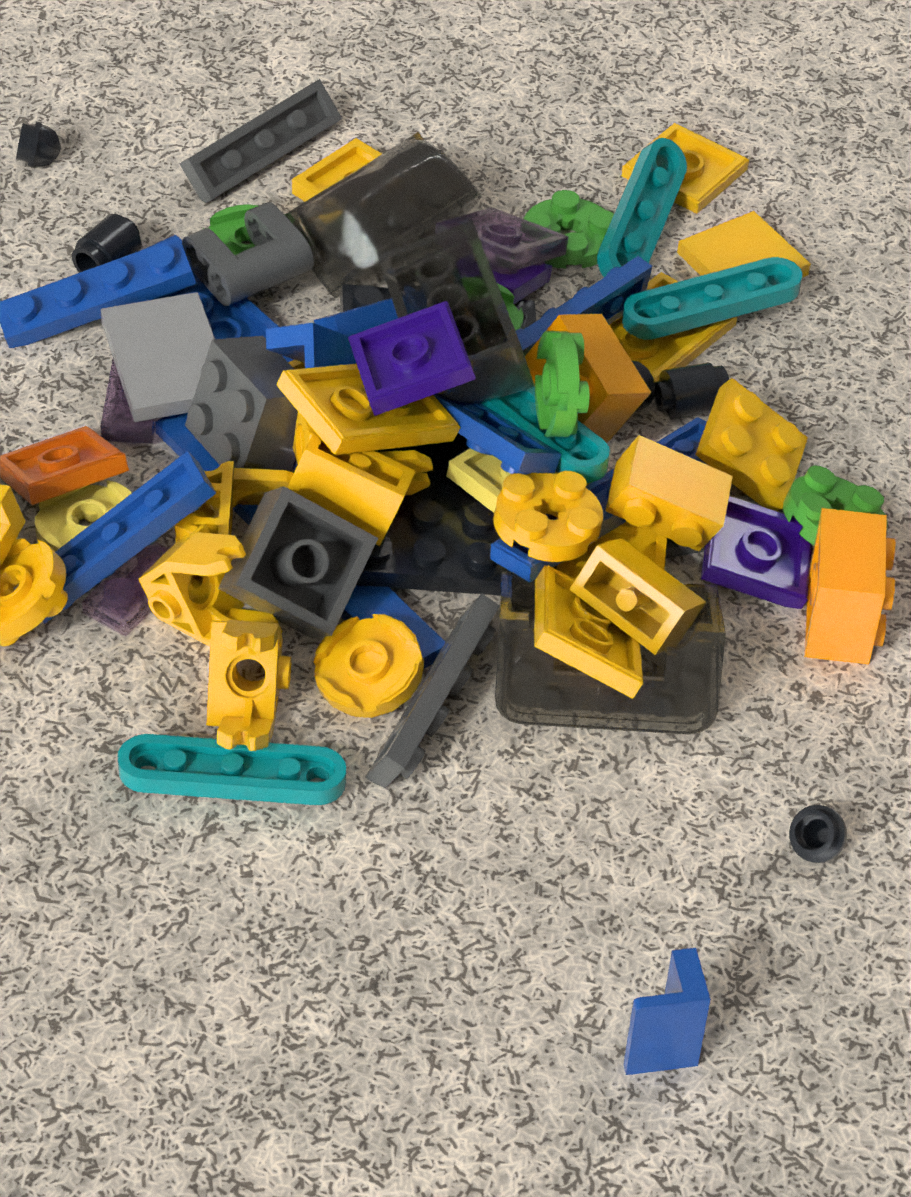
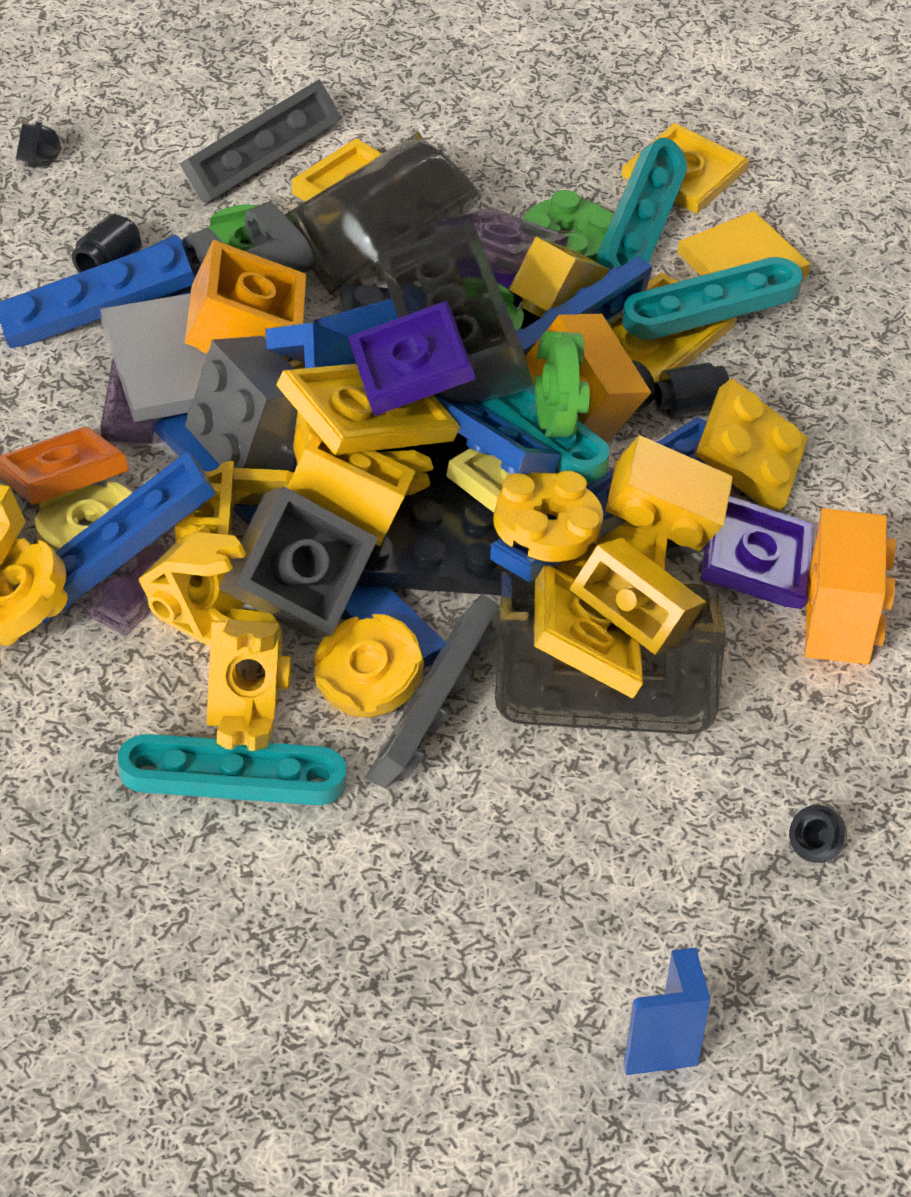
(241, 297): none -> light orange brick
(553, 276): none -> yellow brick
(823, 489): bright green plate -> none

